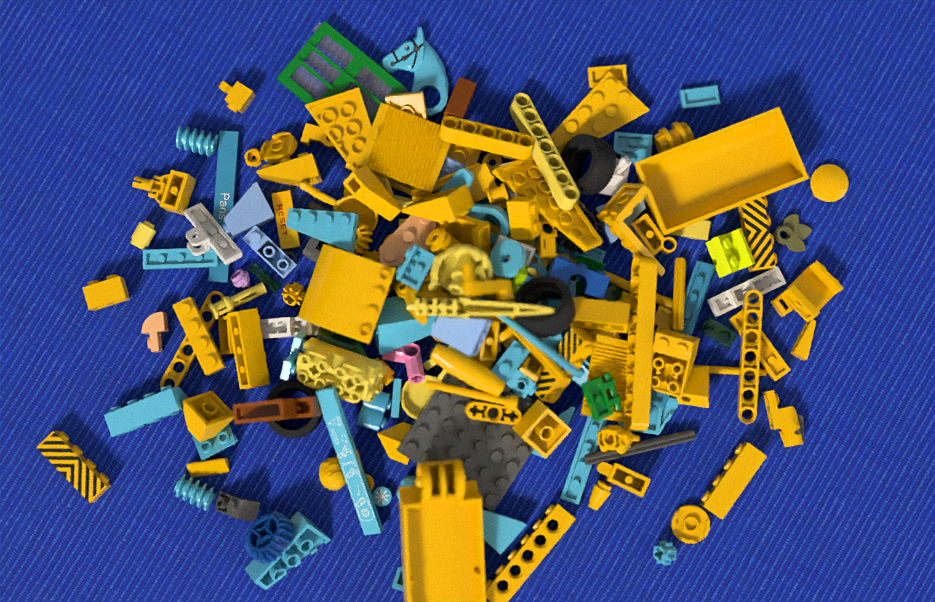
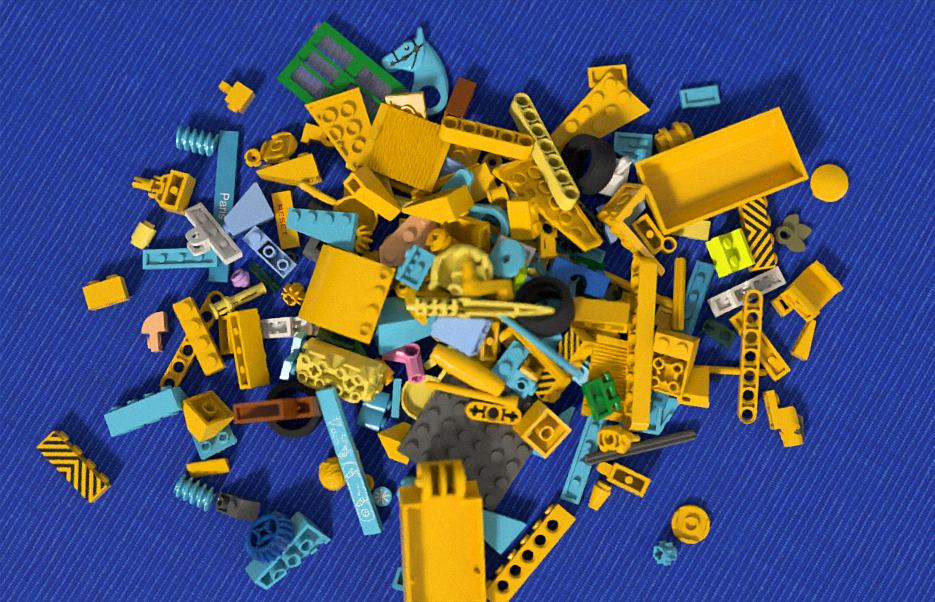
(732, 480): yellow brick -> none

